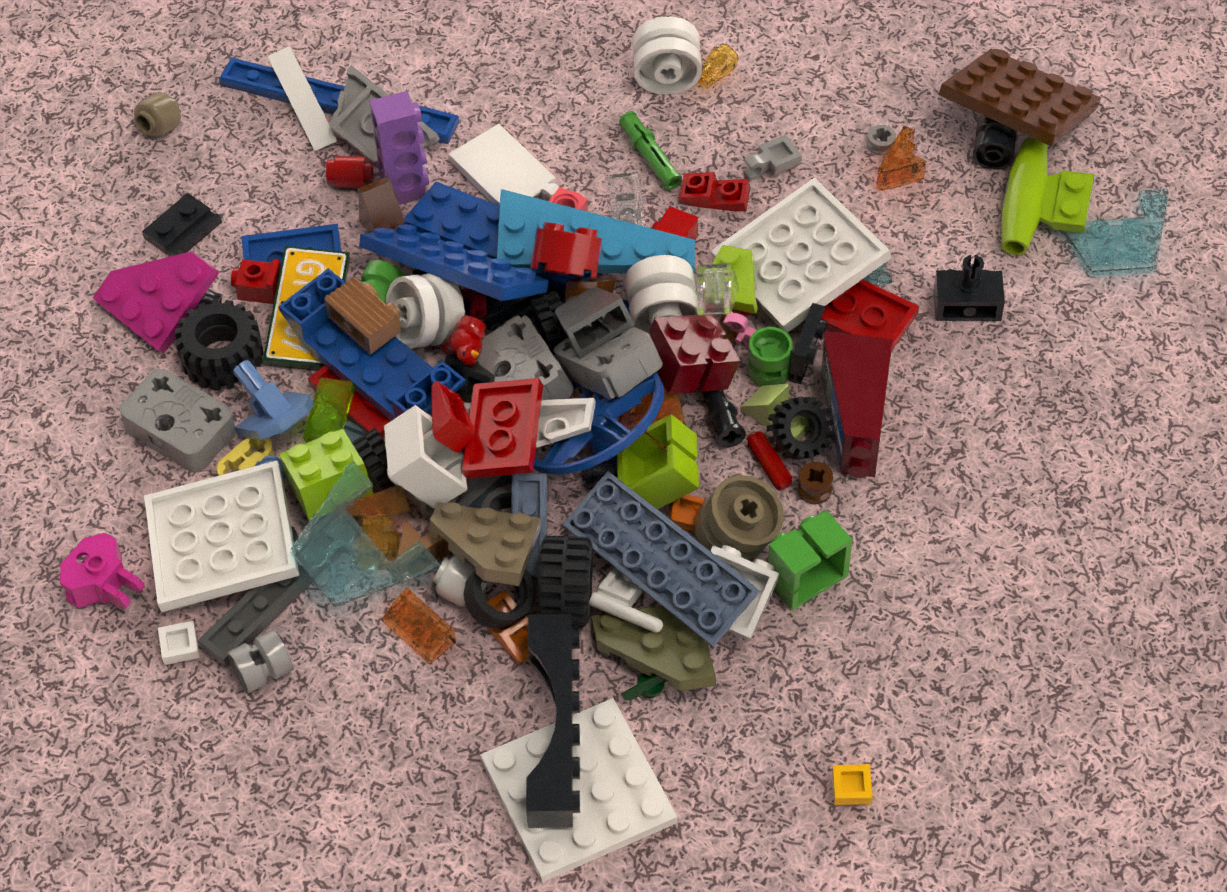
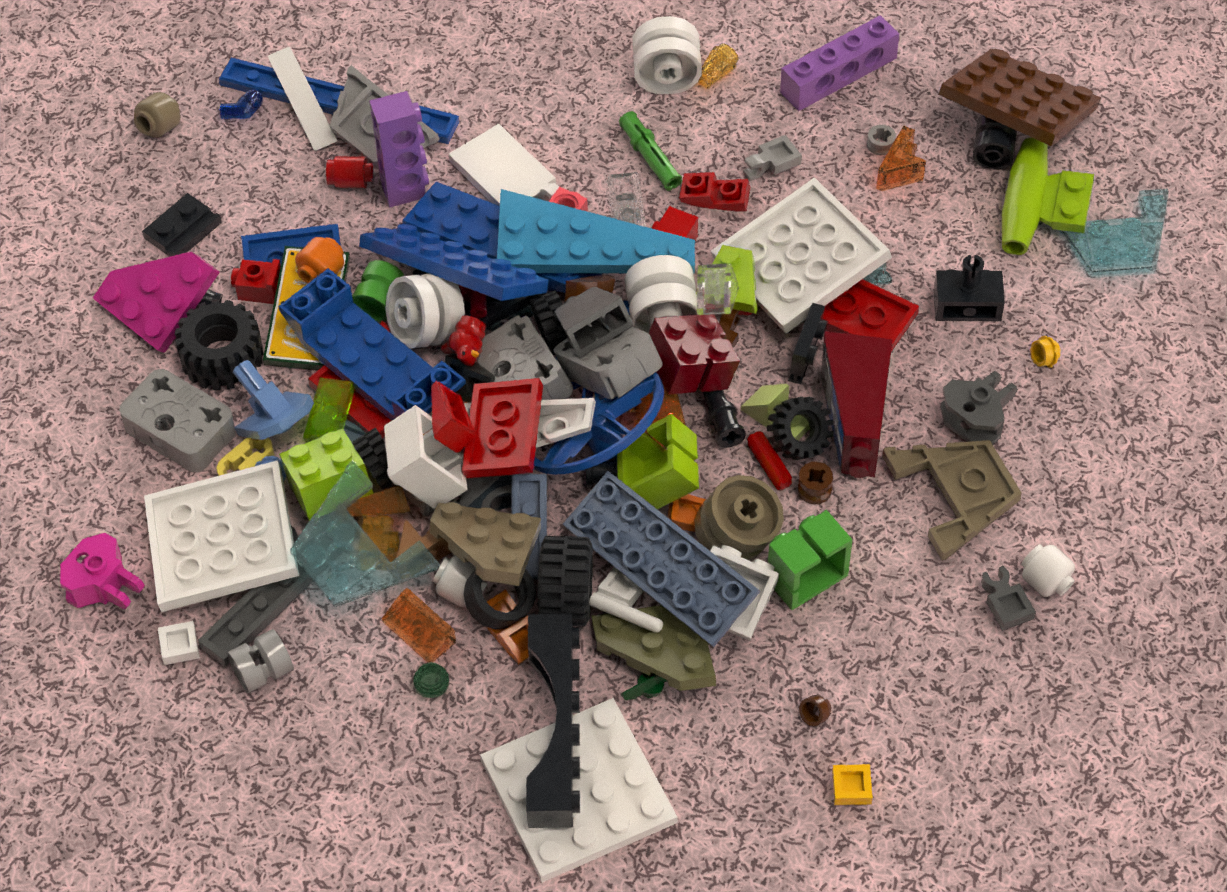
(244, 107): none -> clear blue arm
(318, 256): none -> orange head
(363, 314): medium nougat brick -> none
(379, 205): reddish brown slope -> none
(431, 680): none -> clear green plate
(566, 251): red brick -> none
(739, 324): bright pink piece -> none
(769, 356): bright green wheel -> none
(810, 706): none -> reddish brown hinge
(839, 63): none -> medium lavender brick
(971, 482): none -> dark tan wing
(978, 406): none -> dark grey hinge
(1007, 603): none -> dark grey plate
(1045, 352): none -> yellow plate
(1048, 570): none -> white head

